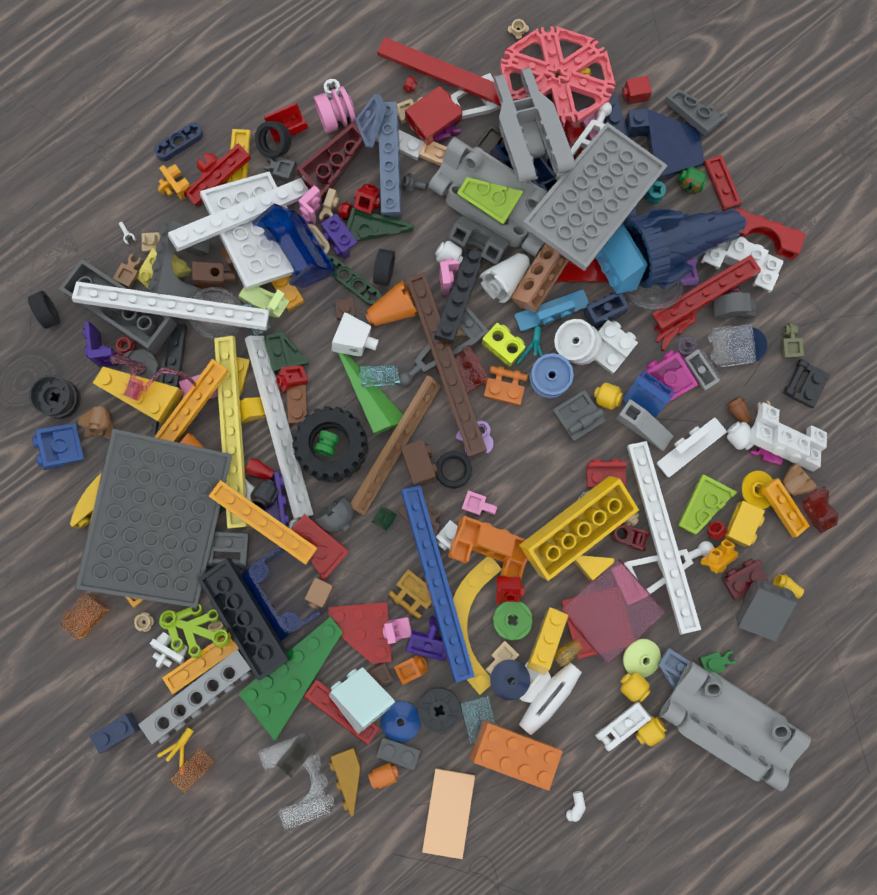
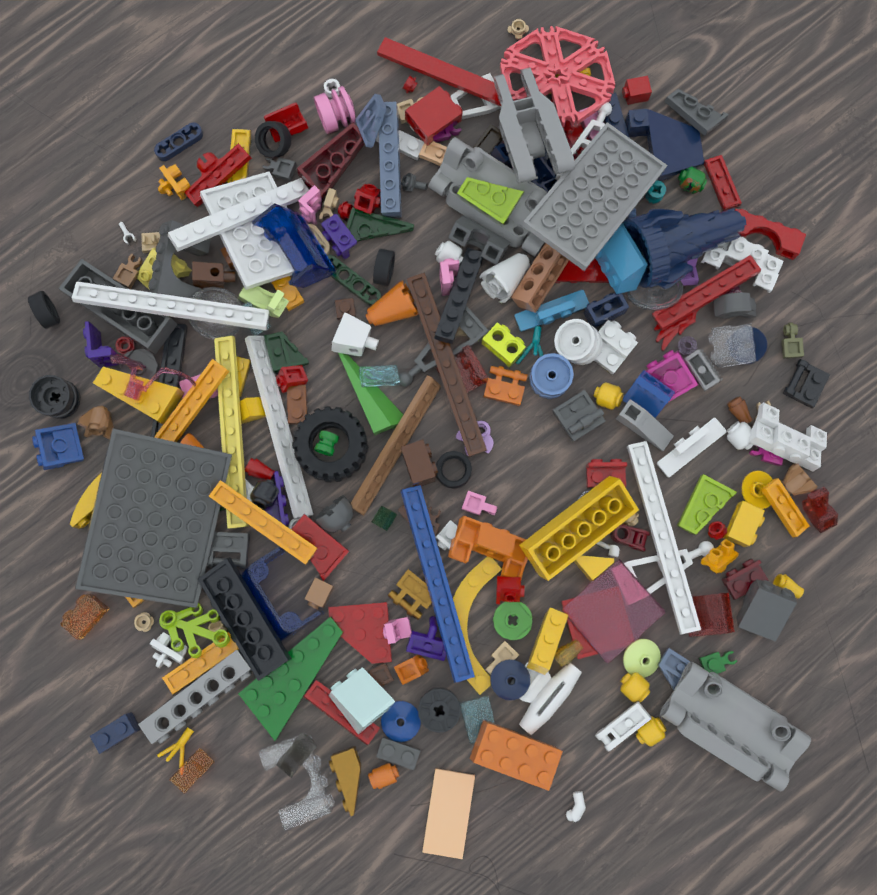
(613, 549): none -> white hand
(713, 614): none -> clear red bracket

